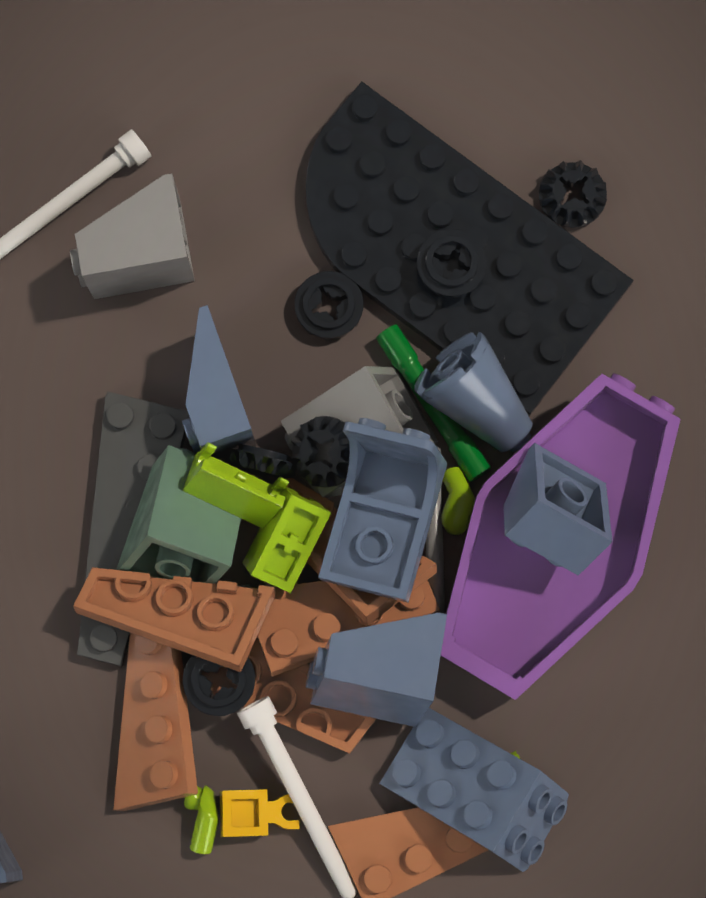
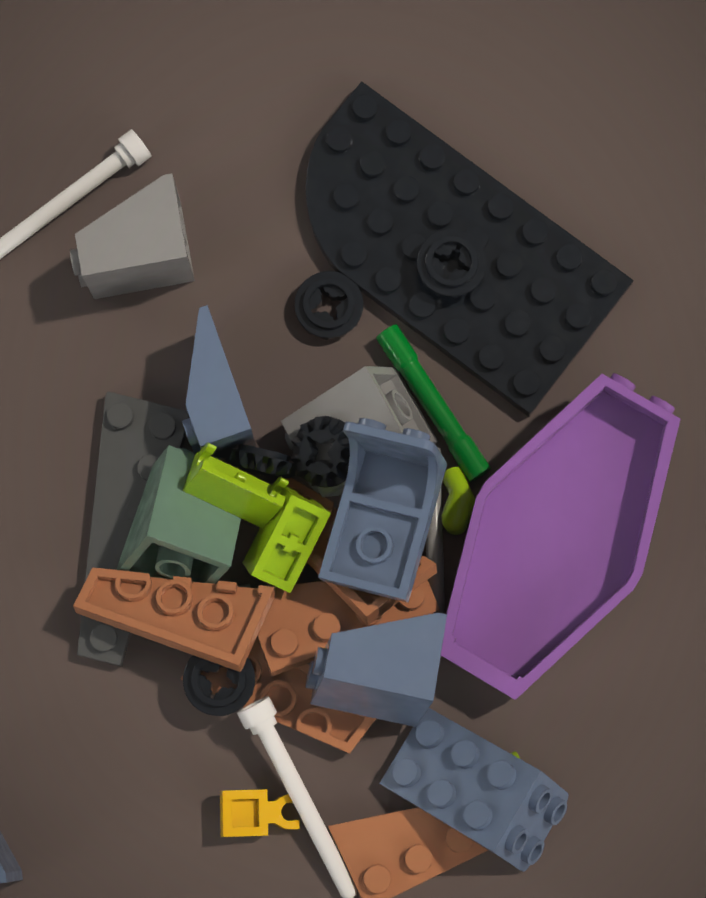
(155, 729): nougat wing -> none
(206, 820): lime arm -> none
(476, 393): sand blue cone -> none
(558, 511): sand blue slope -> none
(573, 212): black gear -> none

